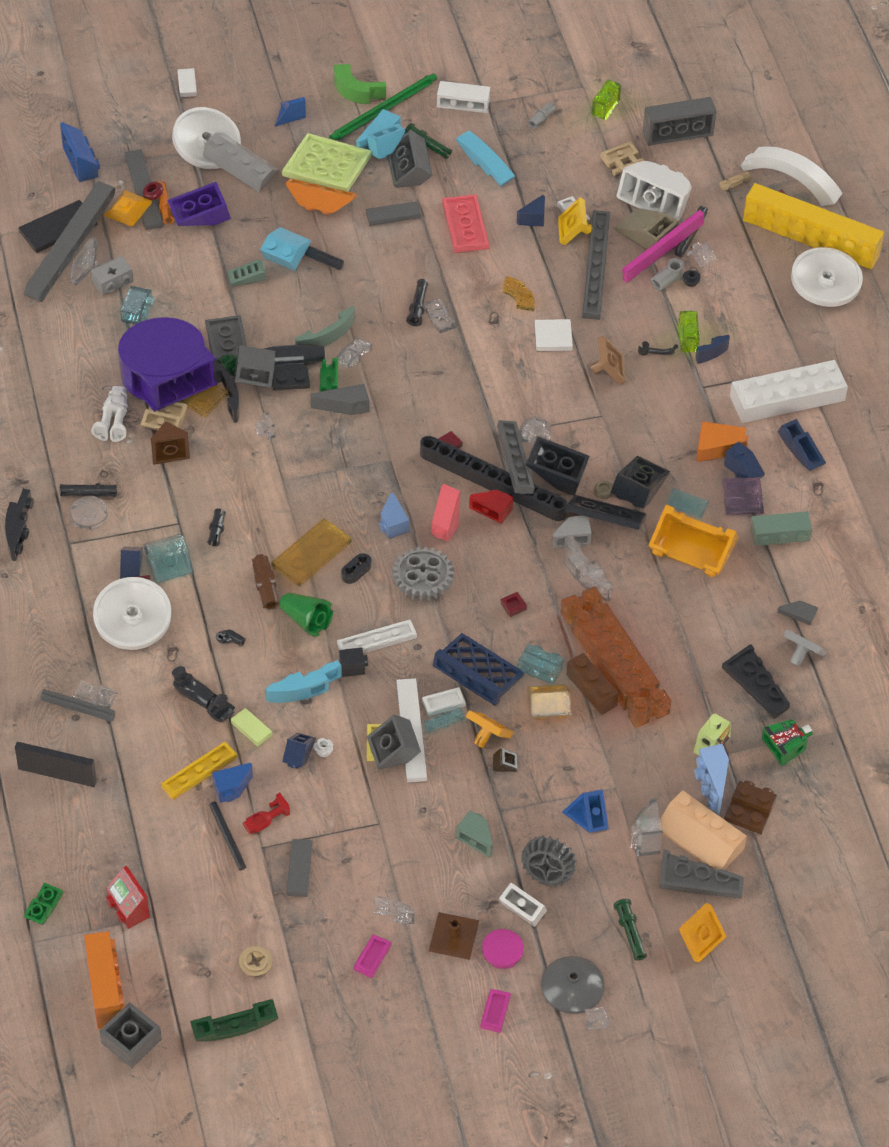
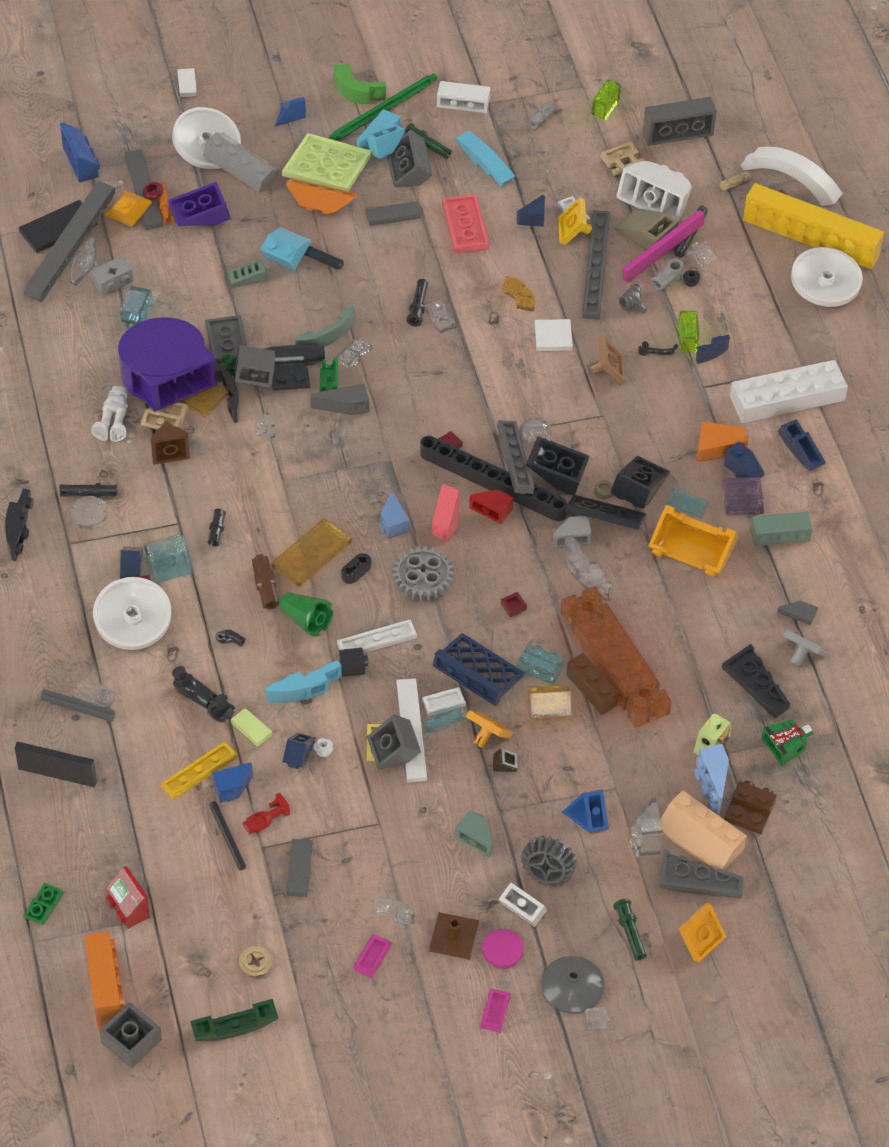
(632, 299): none -> dark grey animal

